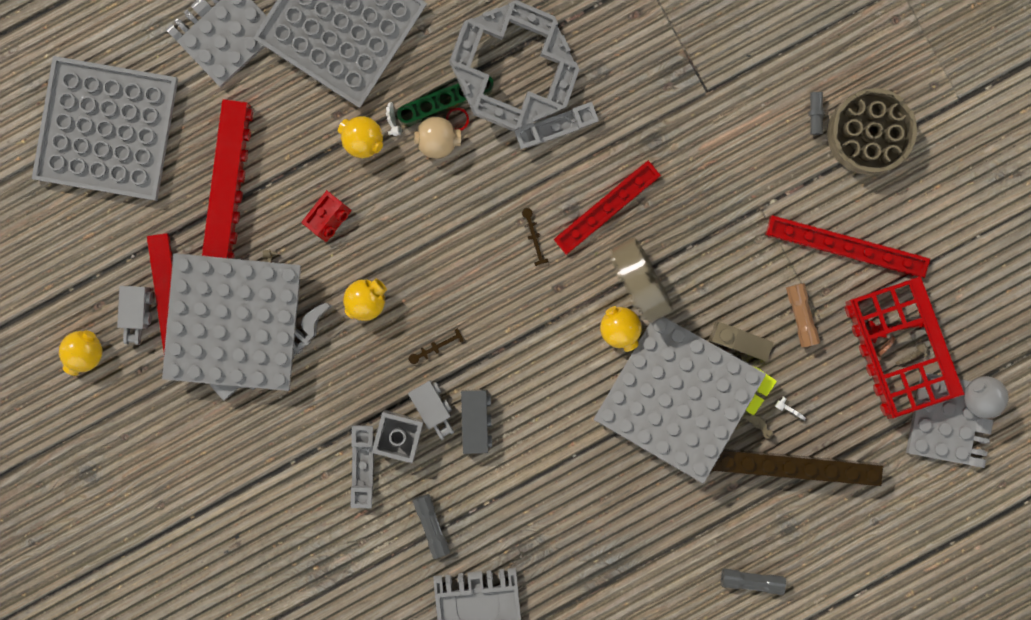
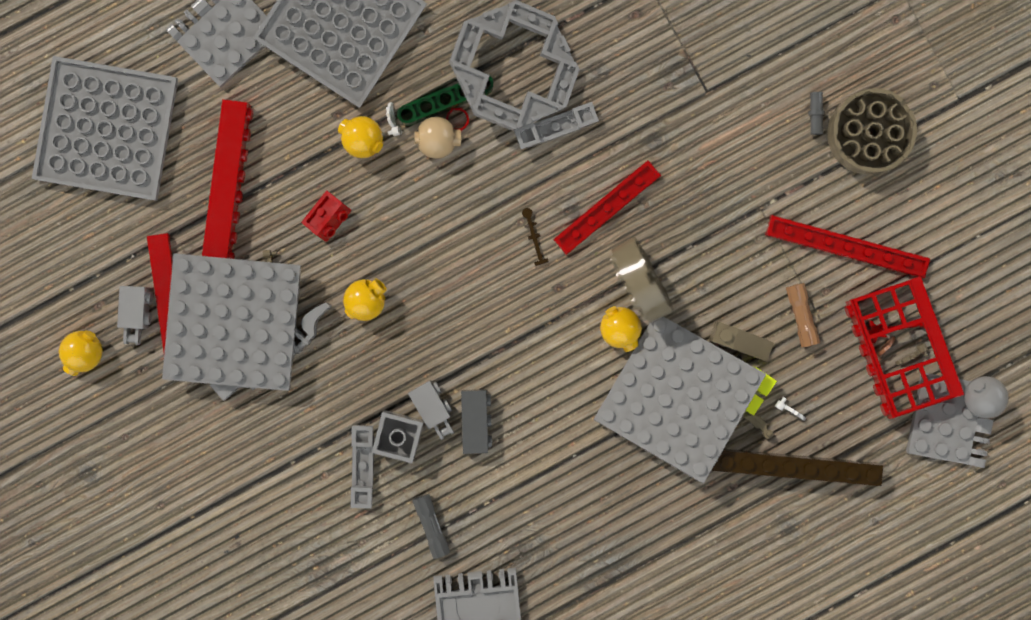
(414, 358): dark brown piece -> none
(767, 583): dark grey axle -> none

